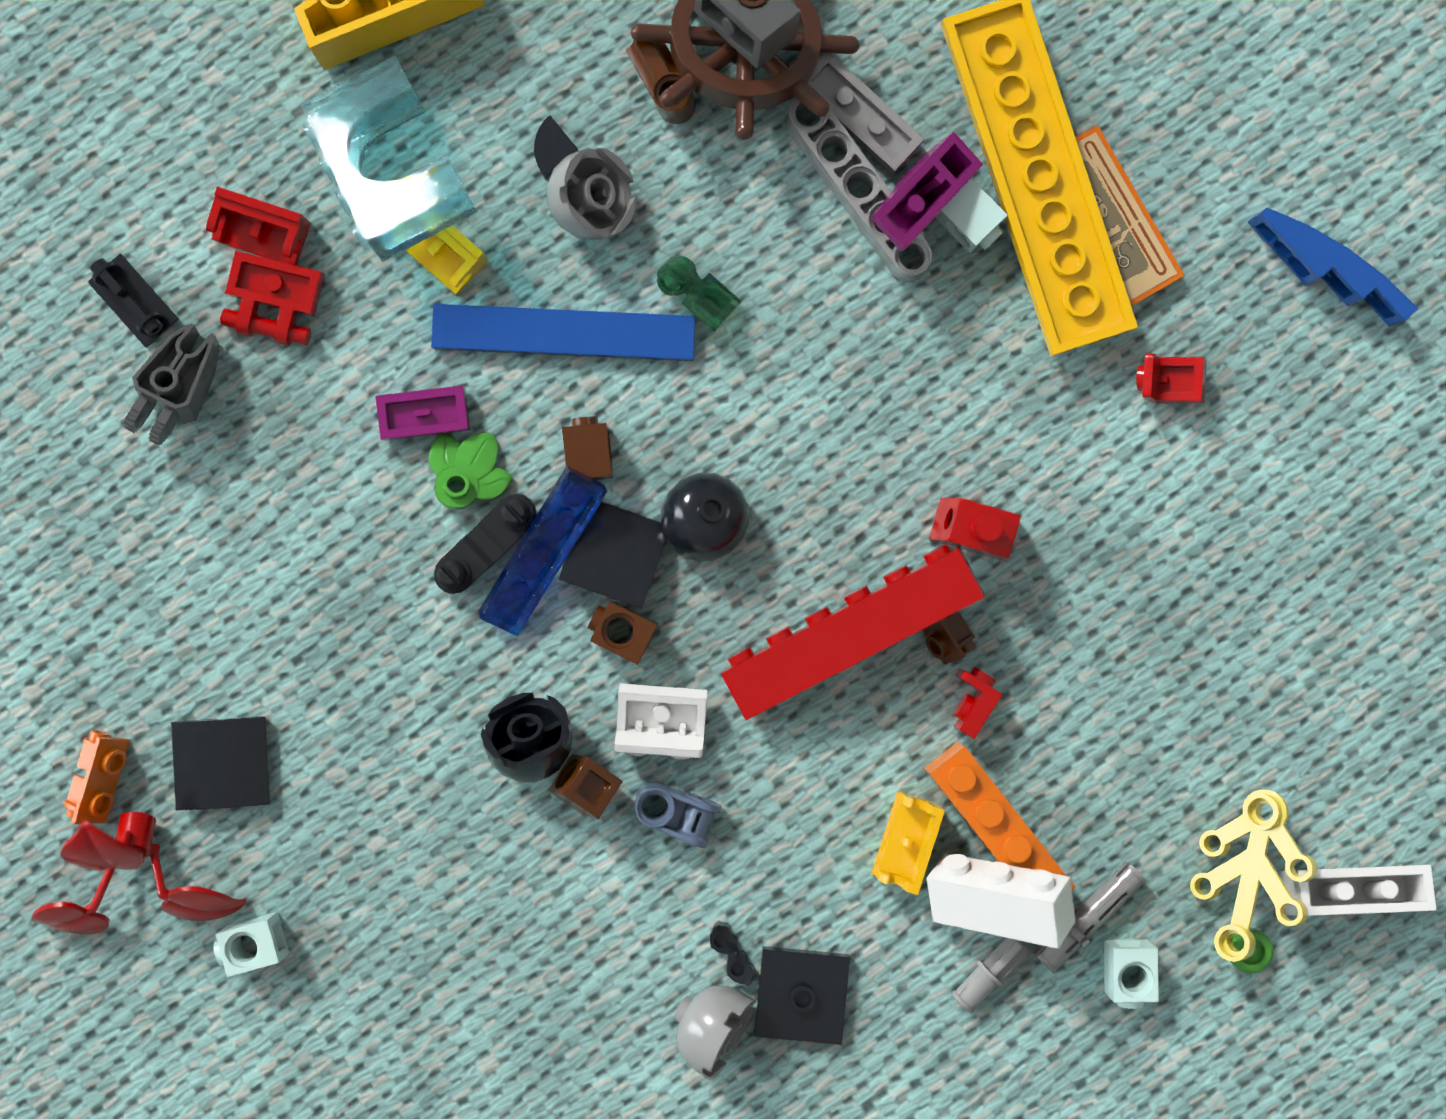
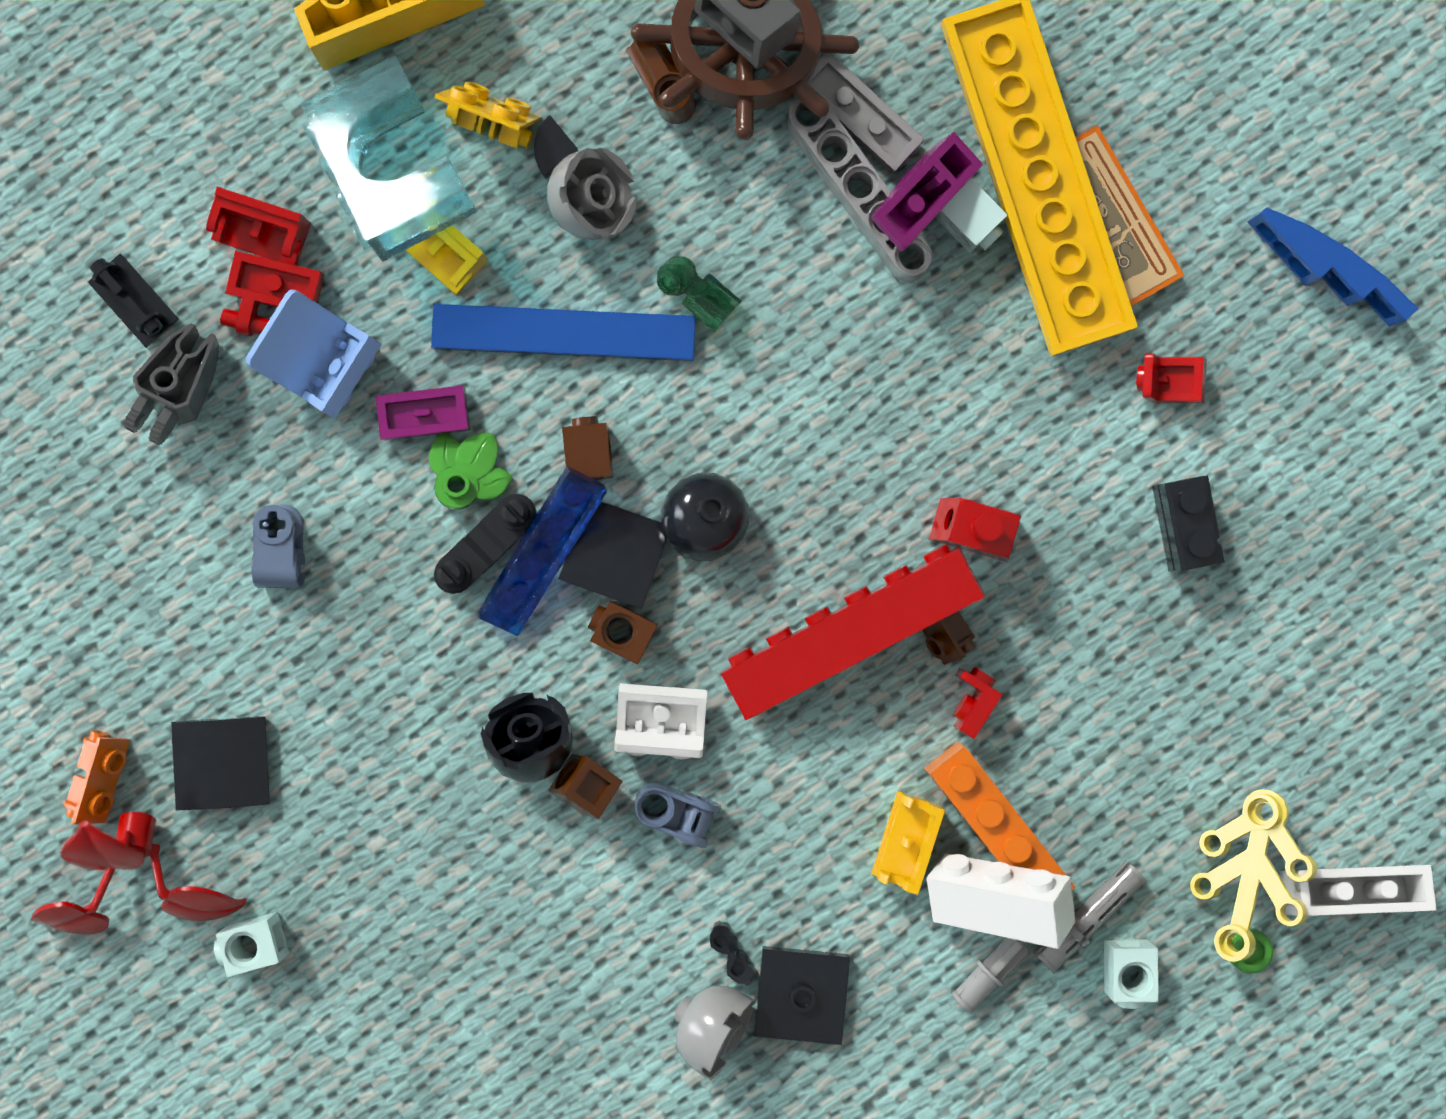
(278, 552): none -> sand blue piece
(312, 353): none -> light blue bracket
(473, 100): none -> yellow hinge
(1188, 524): none -> black brick

